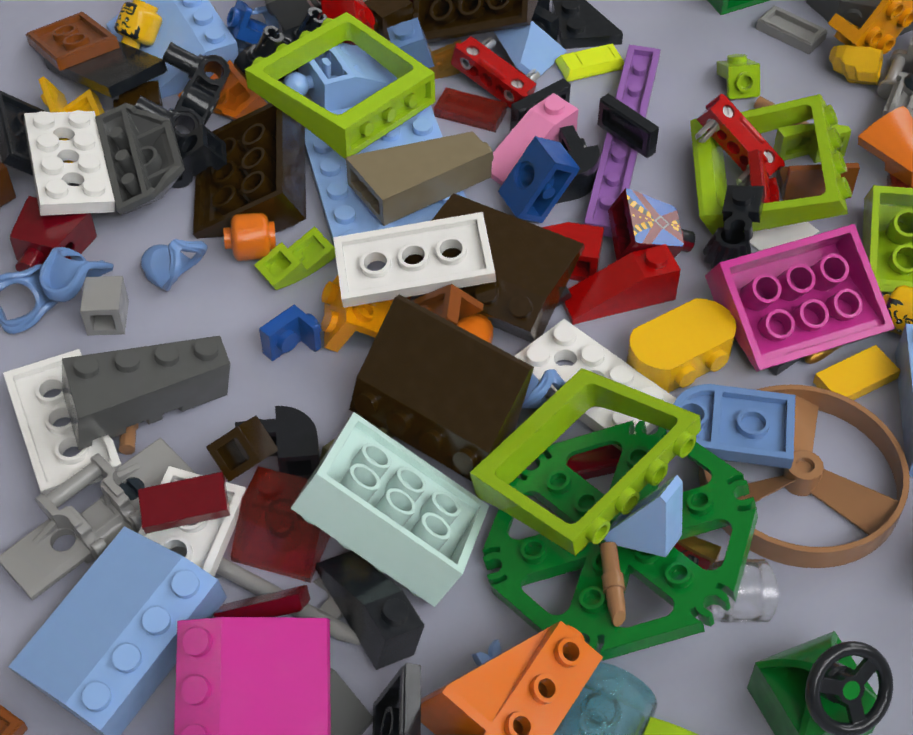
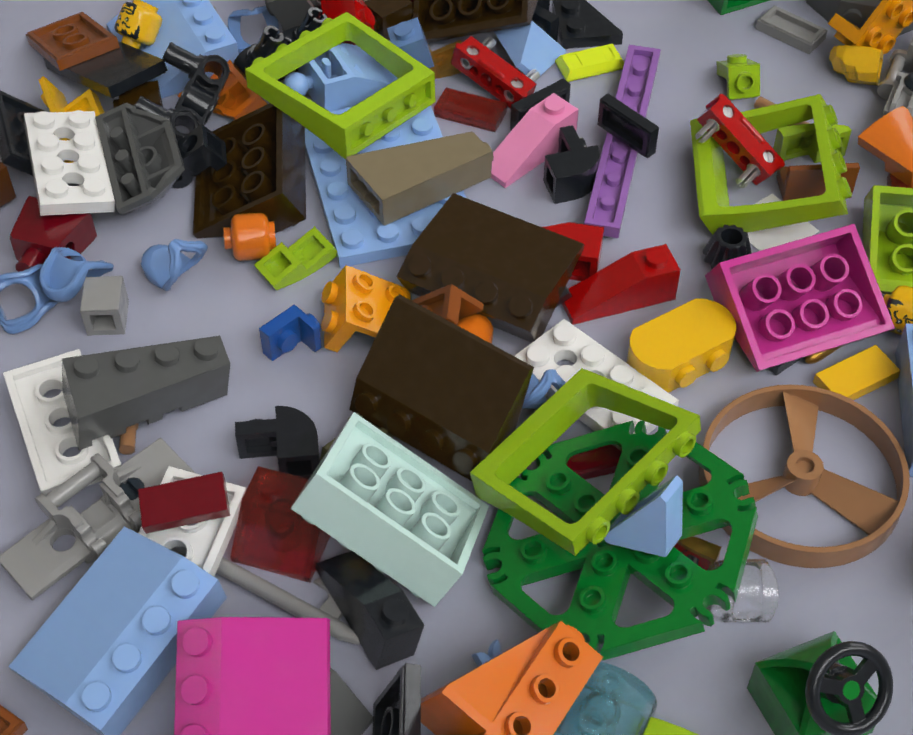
(241, 24): blue bracket -> none
(242, 448): dark brown brick -> none
(267, 605): dark red tile -> none
(395, 244): white plate -> none
(538, 179): blue brick -> none
(613, 582): medium nougat piece -> none
(645, 223): dark red torso -> none
(741, 208): black plate -> none
(743, 423): medium blue tile -> none
(759, 176): red tile -> none

